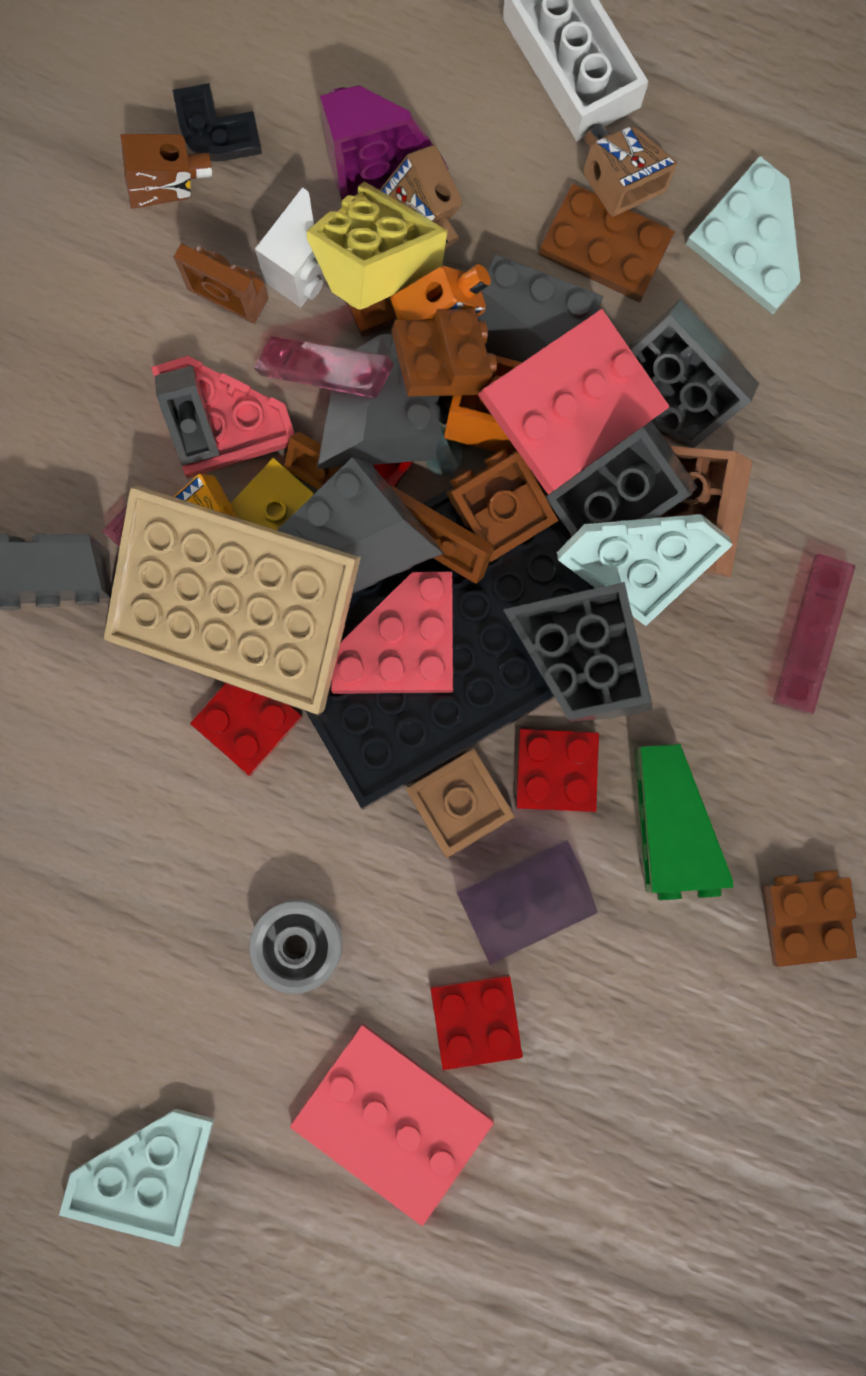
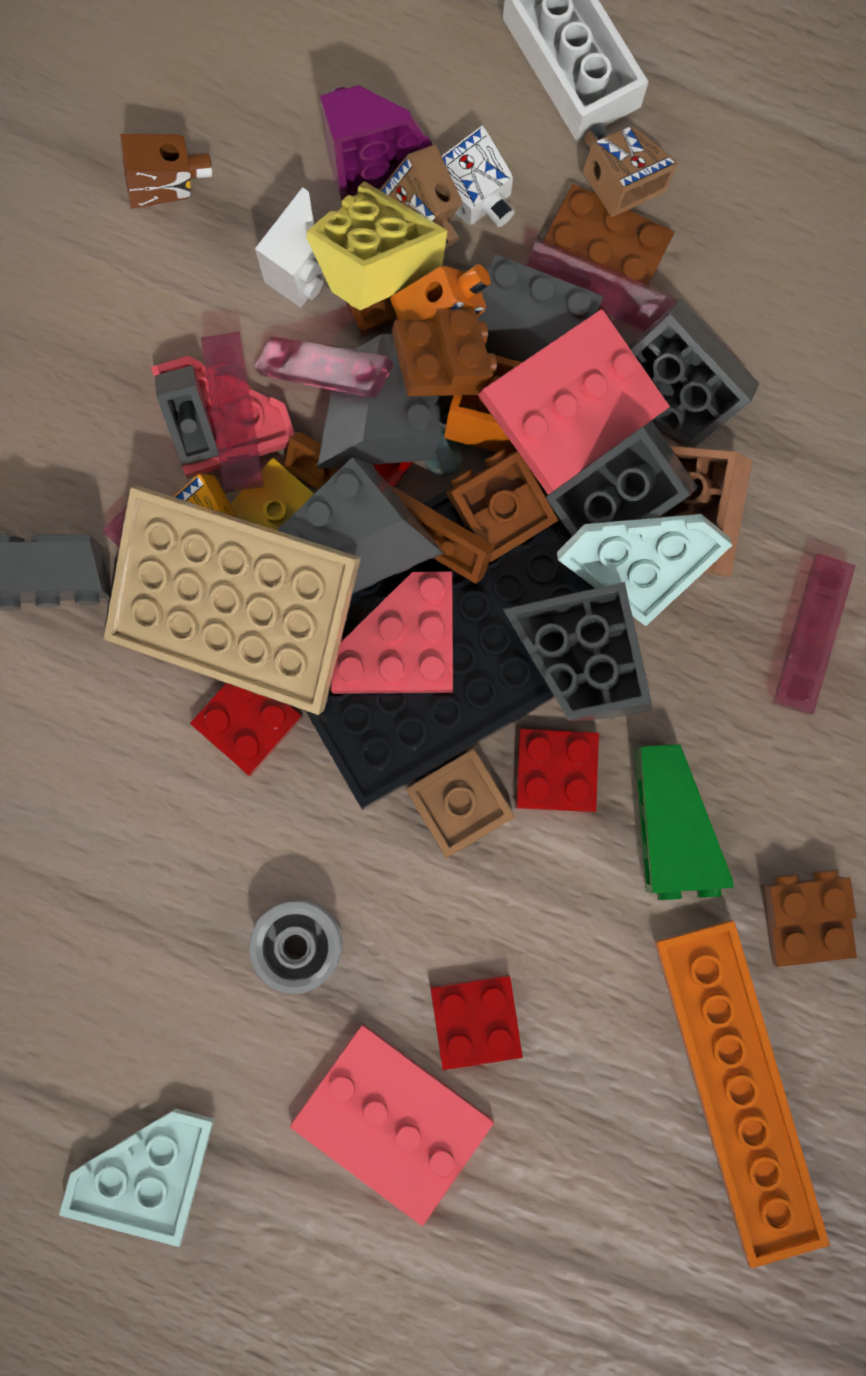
(203, 132): black plate -> none
(223, 284): dark orange plate -> none
(232, 412): none -> clear pink plate
(480, 179): none -> torso
(527, 901): clear purple slope -> none
(622, 297): none -> clear pink plate
(741, 1094): none -> orange plate
(753, 236): light aqua plate -> none

